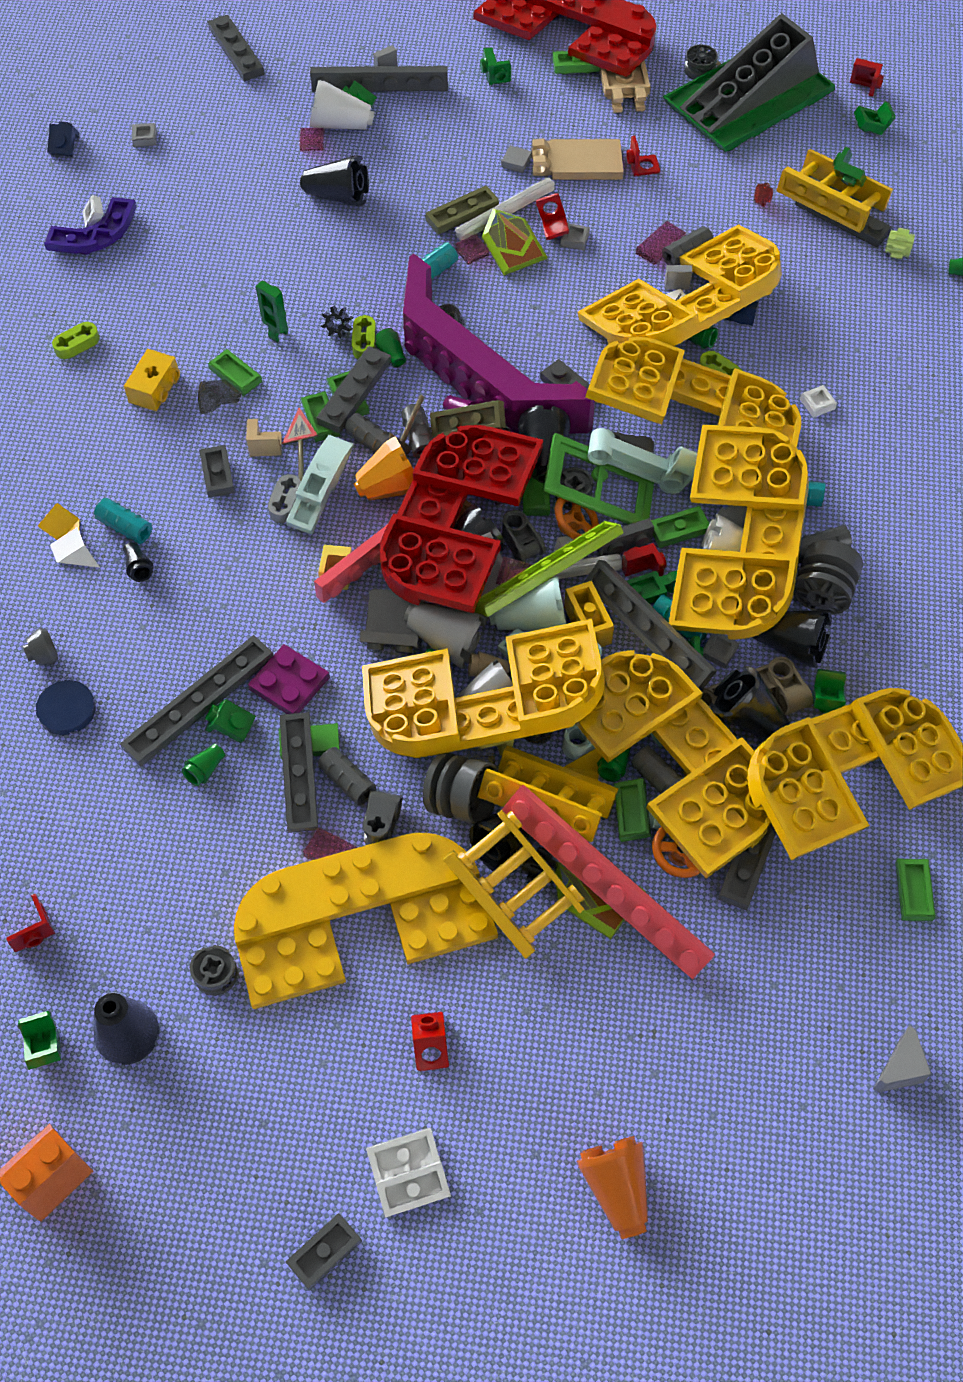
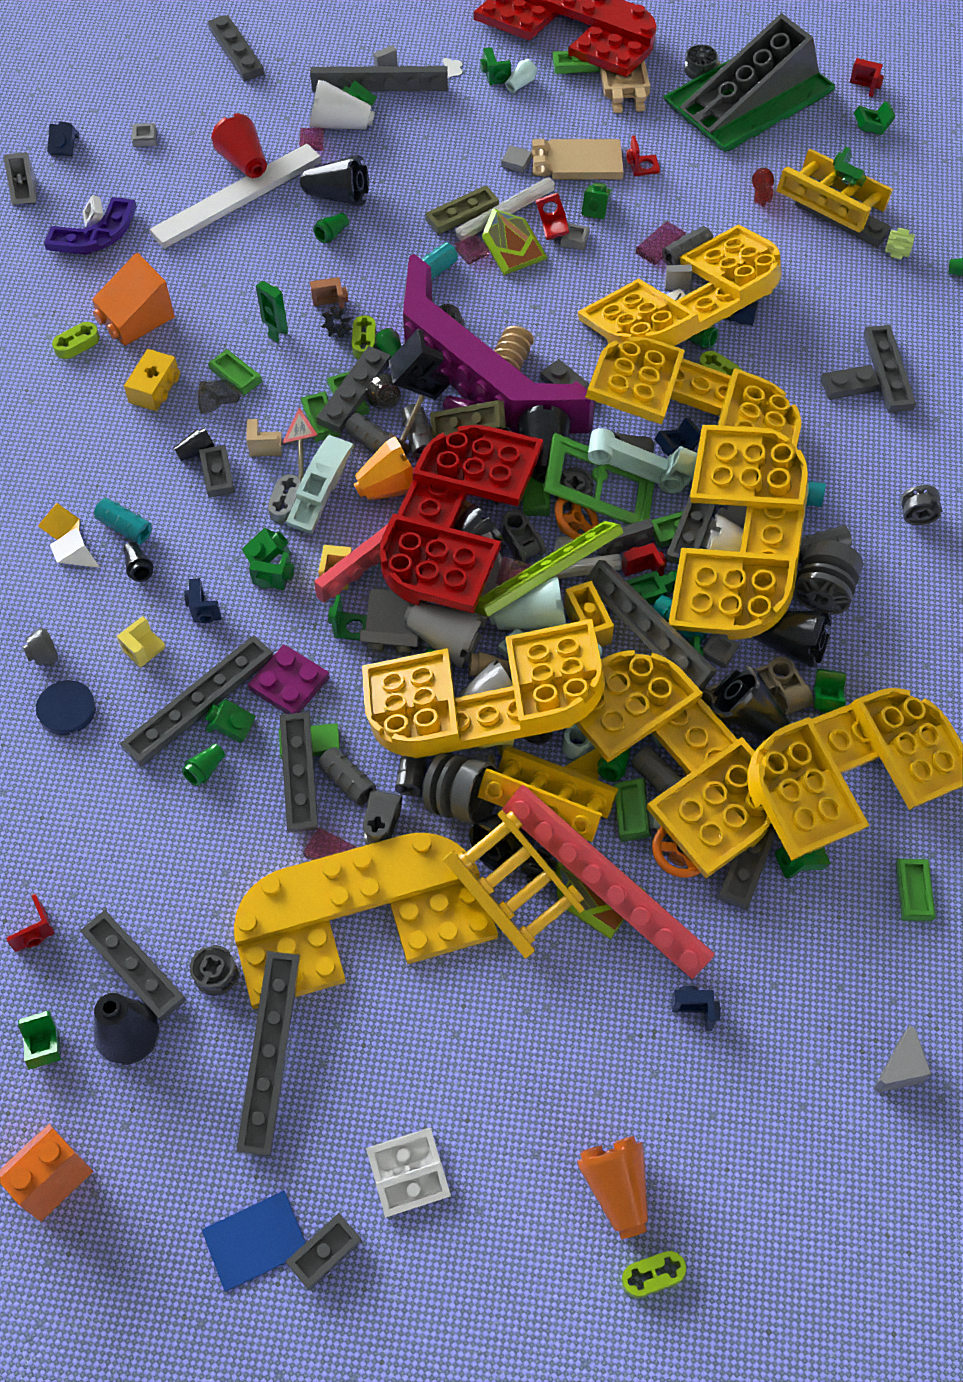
(20, 178): none -> light grey slope
(133, 301): none -> orange slope
(133, 965): none -> dark grey plate
(140, 642): none -> light yellow panel
(193, 443): none -> black cone
(201, 610): none -> dark blue bracket
(234, 196): none -> white tile
(239, 144): none -> red cone
(253, 1240): none -> blue window
(266, 546): none -> green bracket
(268, 1054): none -> dark grey plate
(272, 575): none -> green bracket
(328, 228): none -> green cone
(328, 292): none -> nougat bracket
(340, 620): none -> green bracket
(382, 392): none -> clear smoke cone
(410, 775): none -> dark grey axle
(415, 367): none -> black panel
(427, 1032): red bracket -> none
(453, 67): none -> white sticker
(515, 345): none -> tan piece
(523, 74): none -> light aqua cone
(596, 200): none -> green bracket
(656, 1283): none -> lime beam
(686, 436): none -> dark blue bracket
(690, 529): none -> dark grey plate
(691, 1000): none -> dark blue bracket
(762, 176): none -> clear red plate
(812, 861): none -> green bracket
(818, 401): white tile -> none
(850, 382): none -> dark grey plate
(889, 368): none -> dark grey plate
(921, 507): none -> dark grey wheel

